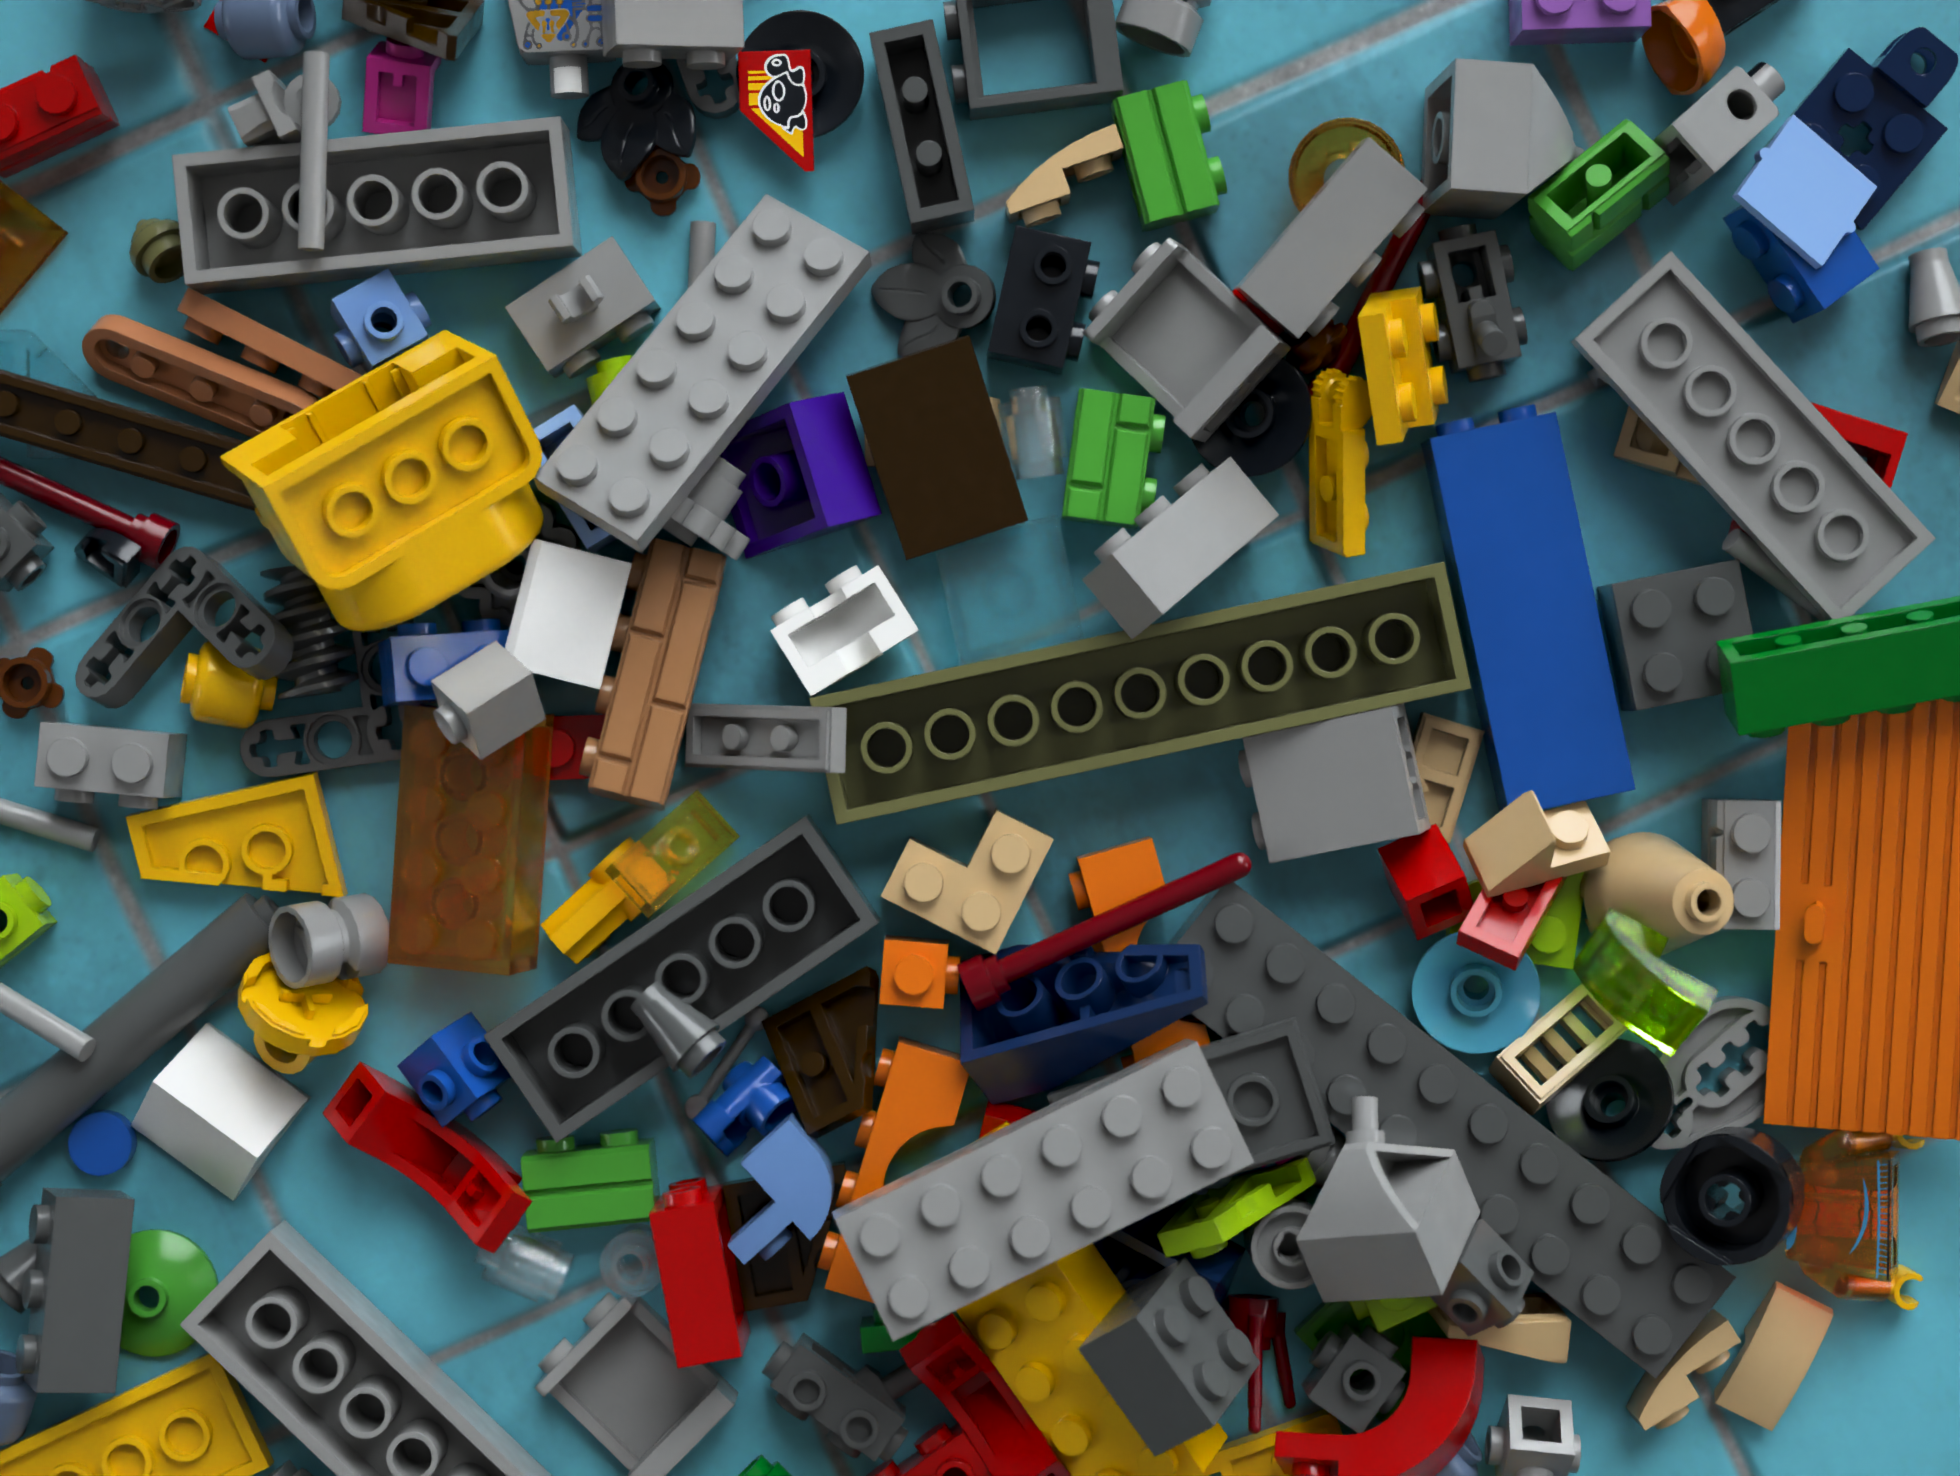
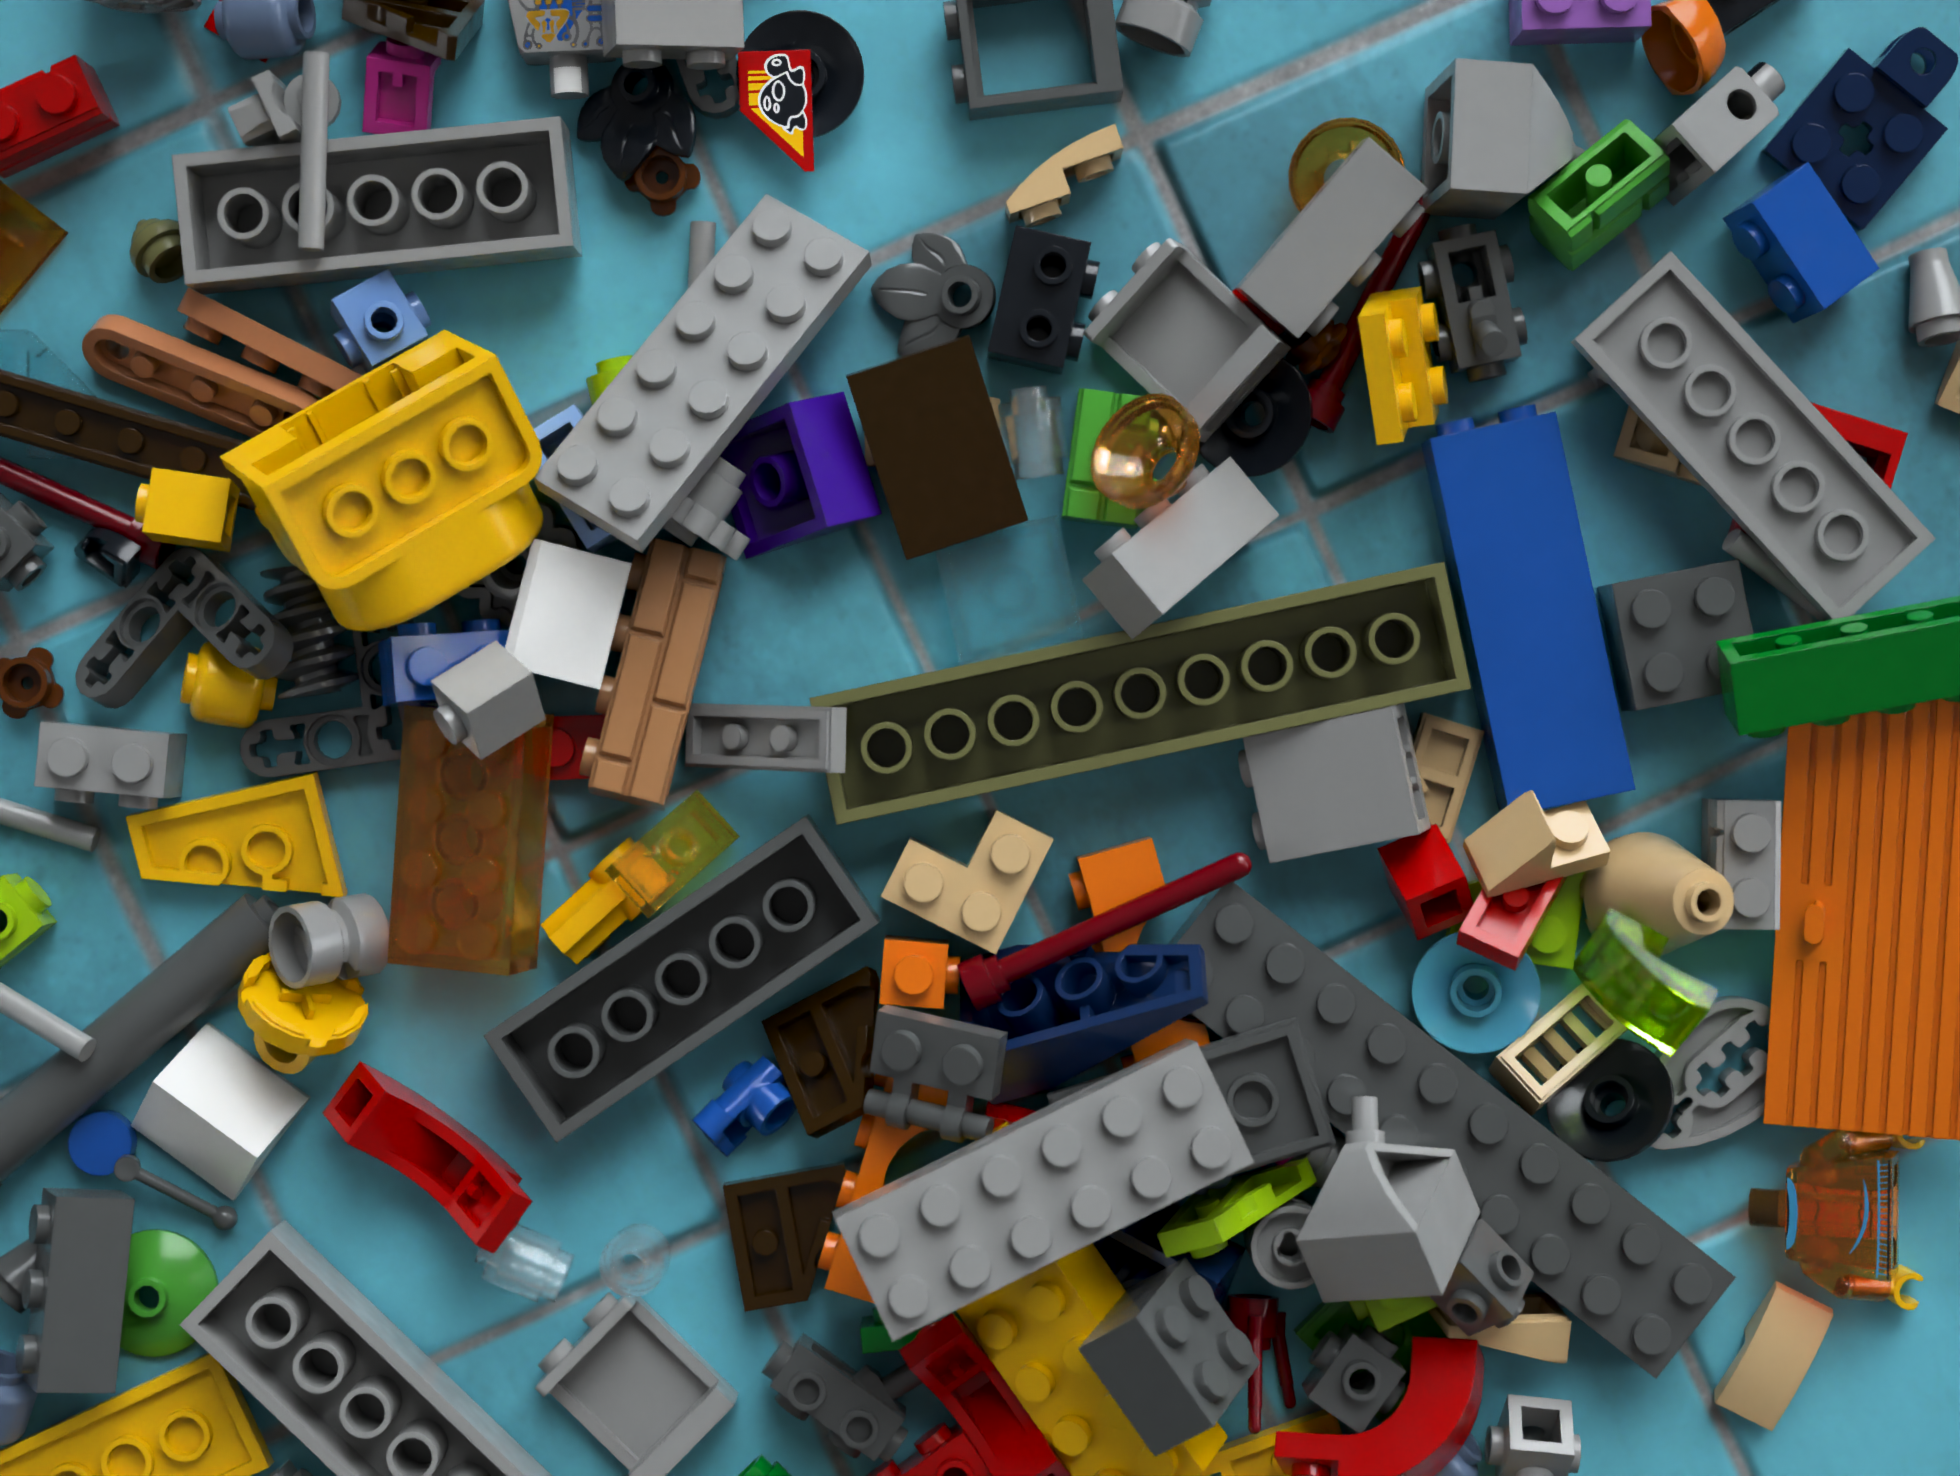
(129, 1168): none -> dark grey hinge
(188, 509): none -> yellow brick
(456, 1072): blue brick -> none
(584, 310): light grey brick -> none
(590, 1182): bright green brick -> none
(680, 1031): dark grey cone -> none
(699, 1273): red window -> none
(753, 1023): light grey hinge -> none
(798, 1180): medium blue brick -> none
(842, 630): white cylinder -> none
(922, 126): dark grey brick -> none
(936, 1054): none -> dark grey plate
(1136, 442): none -> clear orange piece
(1167, 155): bright green brick -> none
(1338, 463): yellow hinge -> none
(1665, 1398): tan slope -> none
(1696, 1205): black brick -> none
(1804, 191): light blue piece -> none

